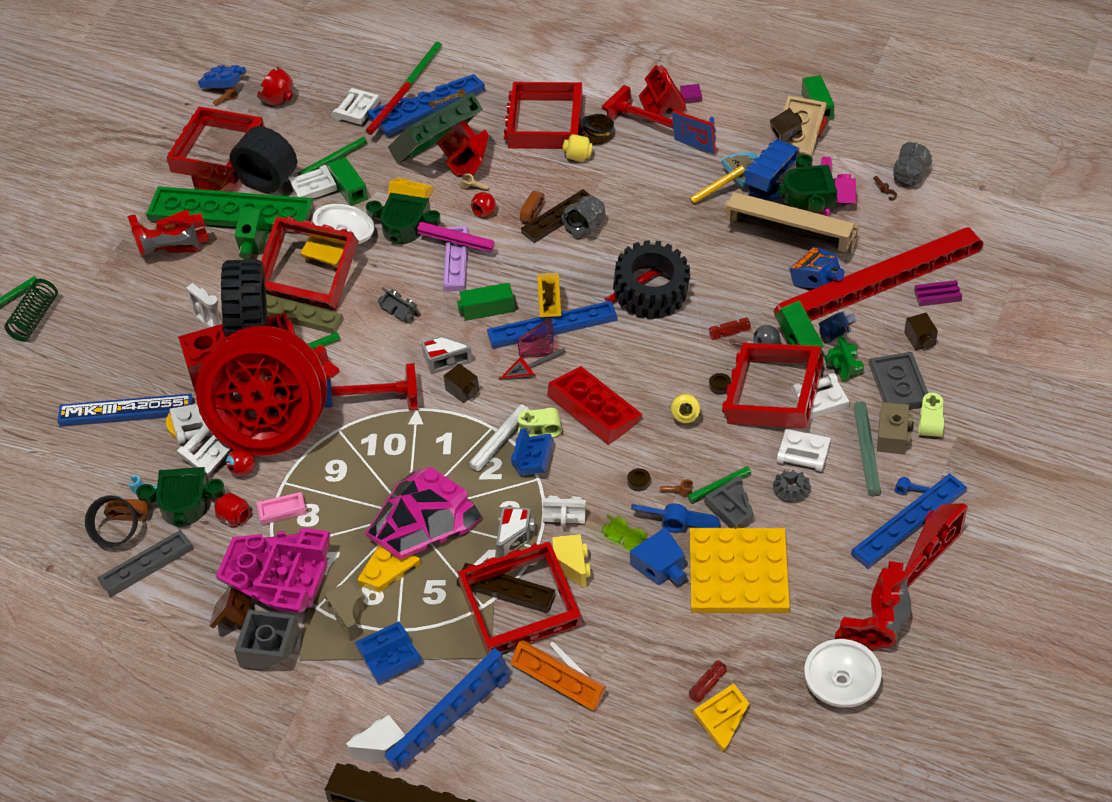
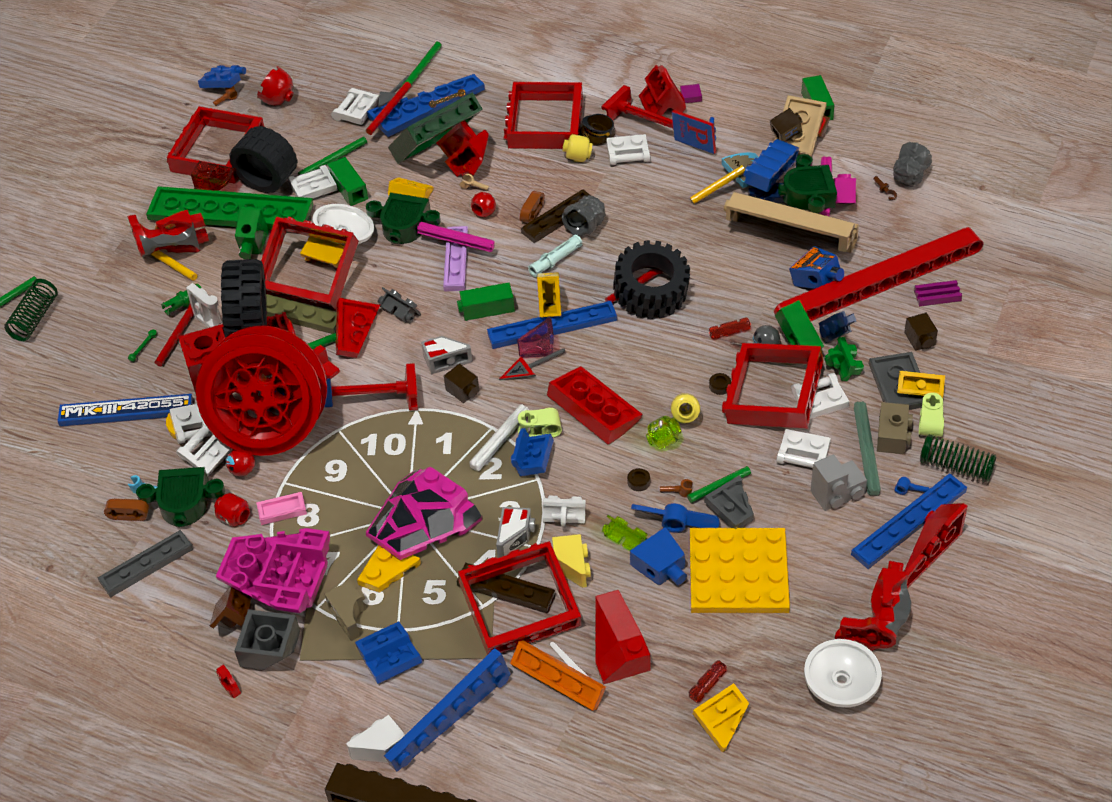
(90, 520): black tyre -> none
(152, 334): none -> green hinge
(174, 337): none -> red bar
(175, 265): none -> yellow bar
(180, 300): none -> green pin
(228, 681): none -> red tile
(353, 325): none -> red wing
(385, 97): none -> dark grey piece
(549, 259): none -> light aqua pin
(618, 640): none -> red wedge
(628, 149): none -> white plate
(663, 432): none -> clear neon green head
(793, 493): dark grey gear -> none
(836, 483): none -> light grey brick
(920, 383): none -> yellow slope
(984, 477): none -> dark green piece

